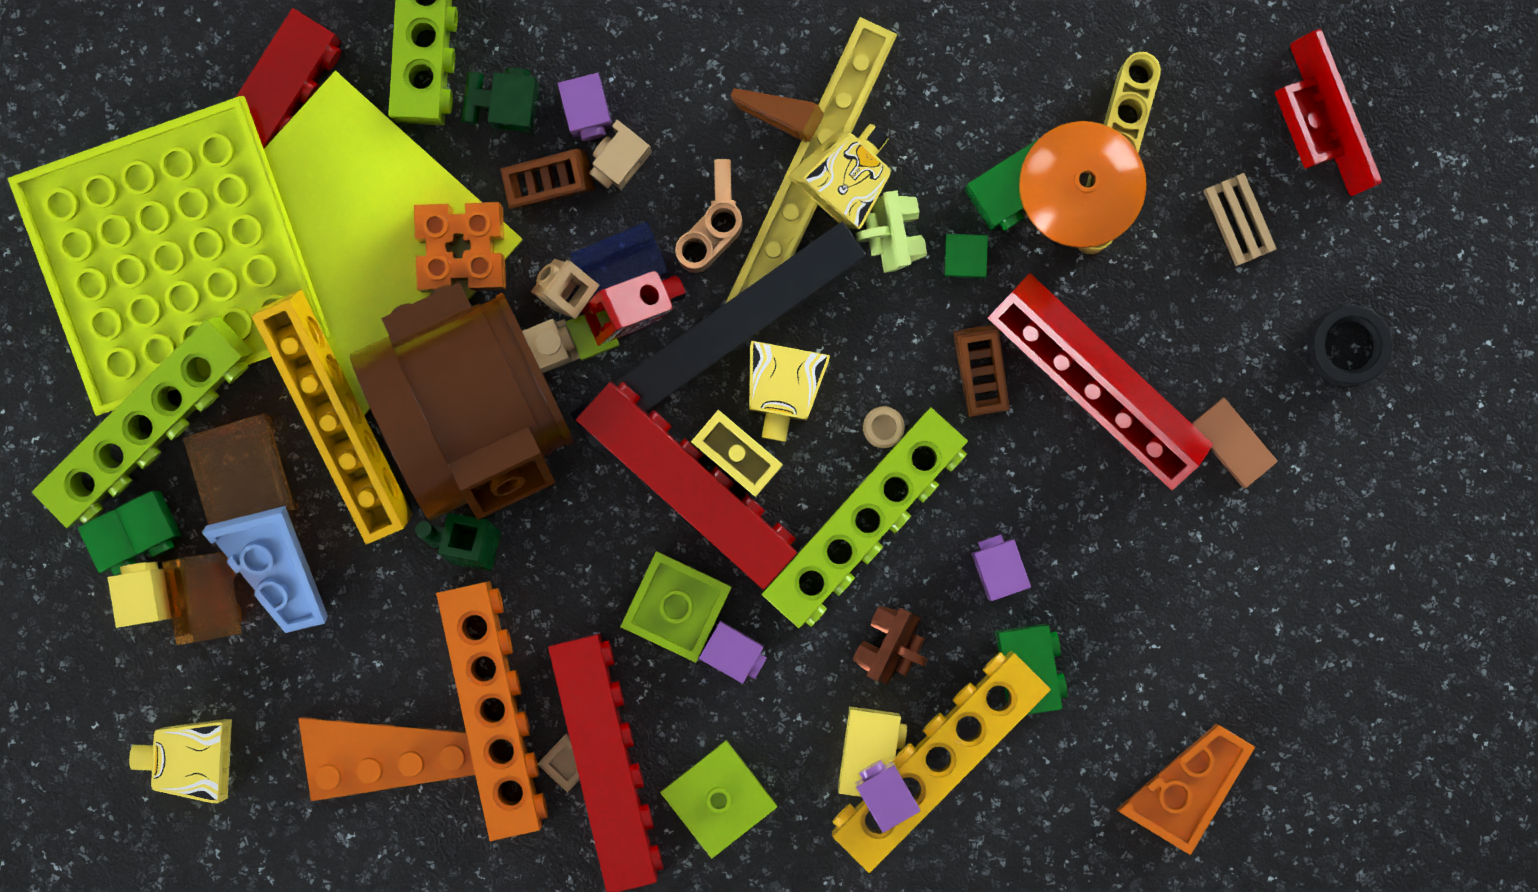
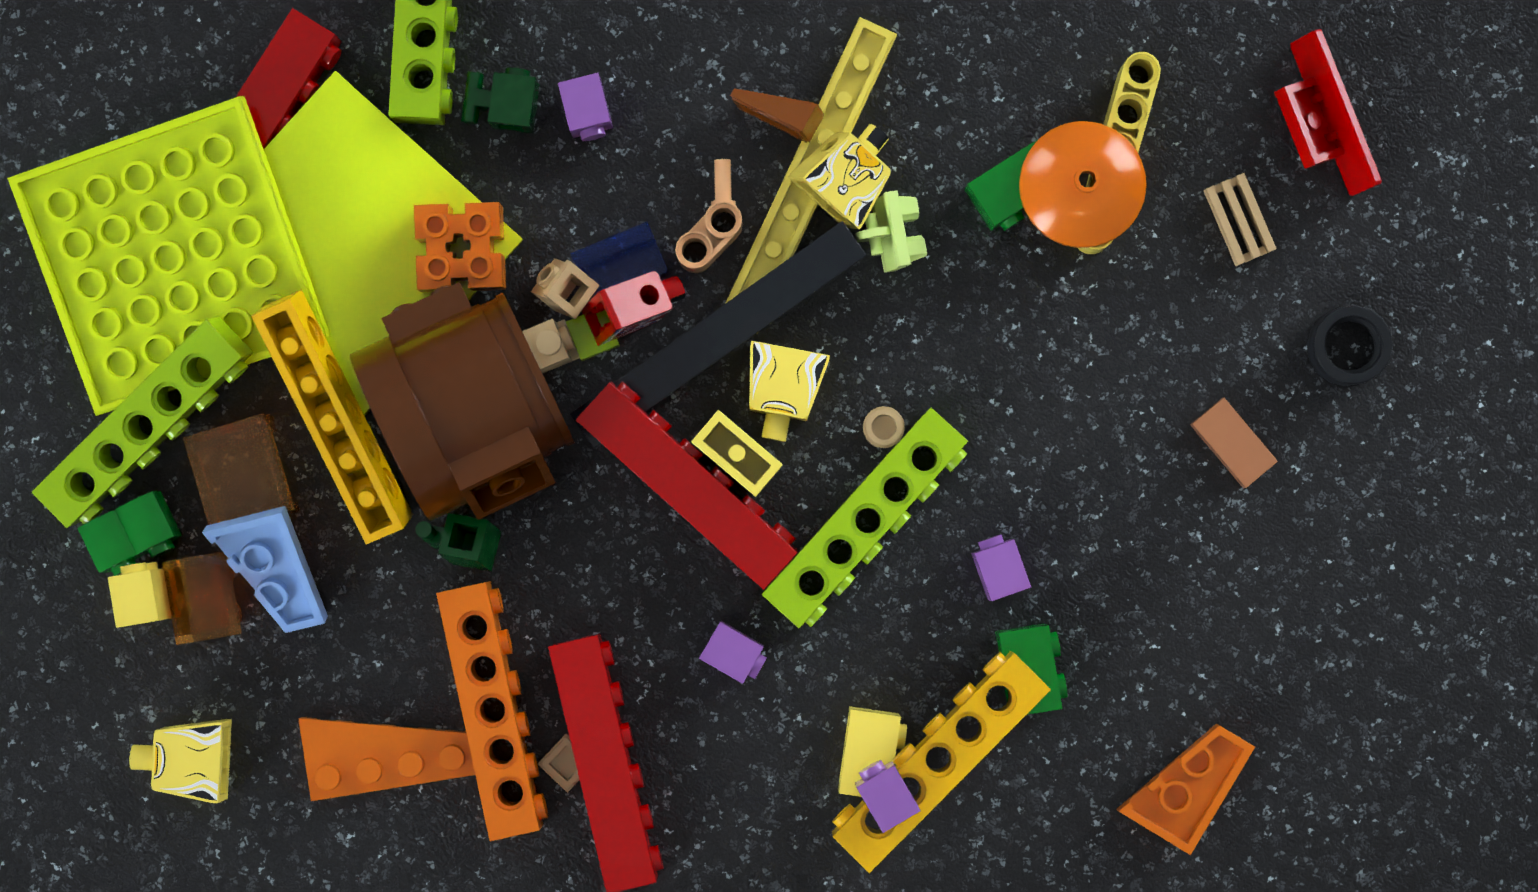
(580, 167): dark orange slope -> none
(619, 157): tan brick -> none
(676, 606): lime plate -> none
(719, 799): lime plate -> none
(898, 645): copper hips -> none
(965, 255): green tile -> none
(976, 334): dark orange slope -> none
(1101, 382): red brick -> none

